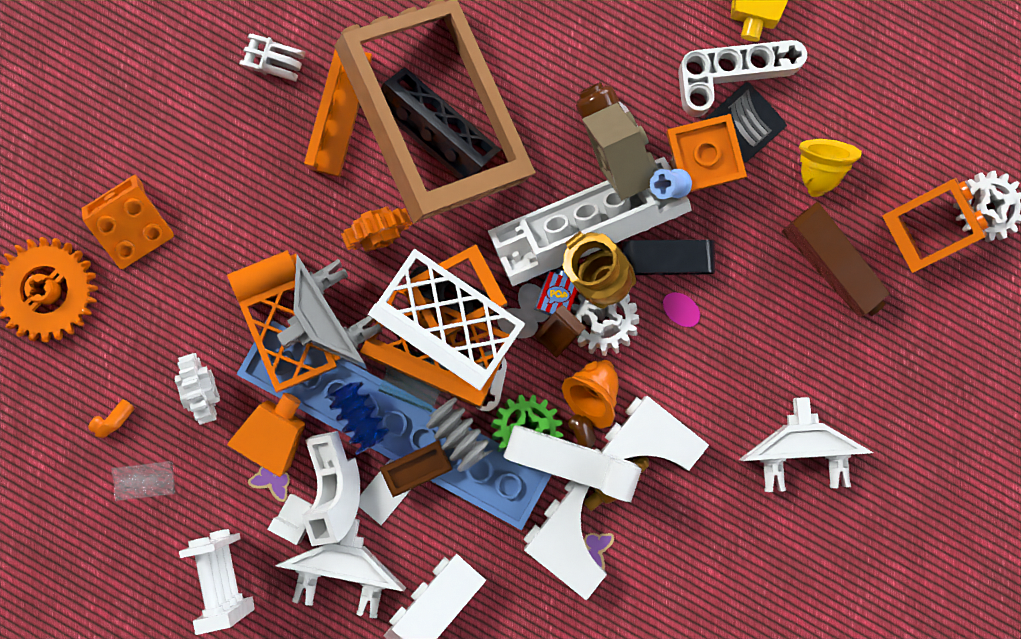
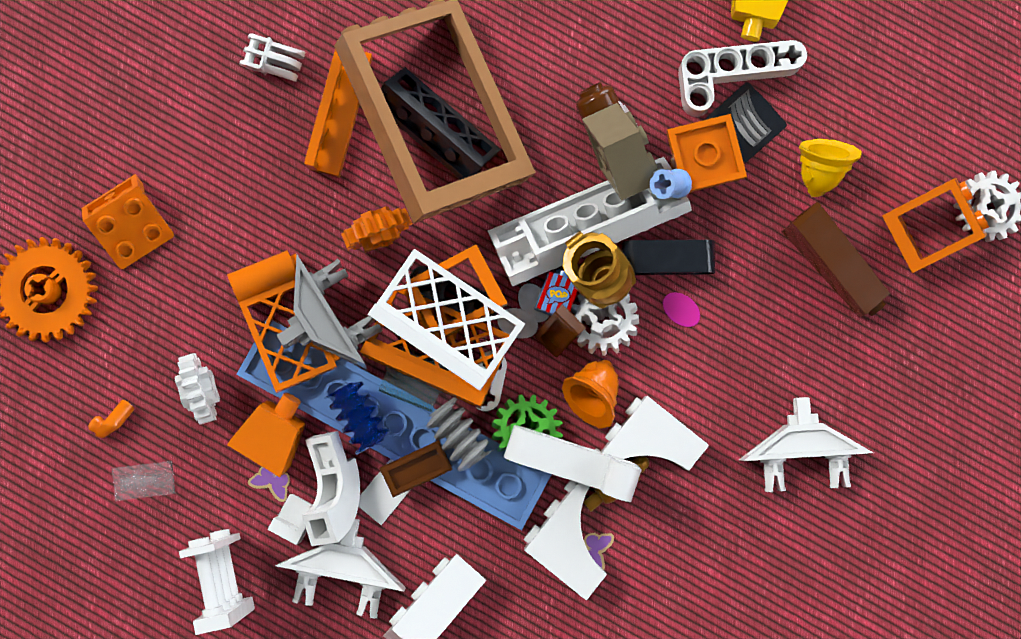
(583, 430): reddish brown arm -> none

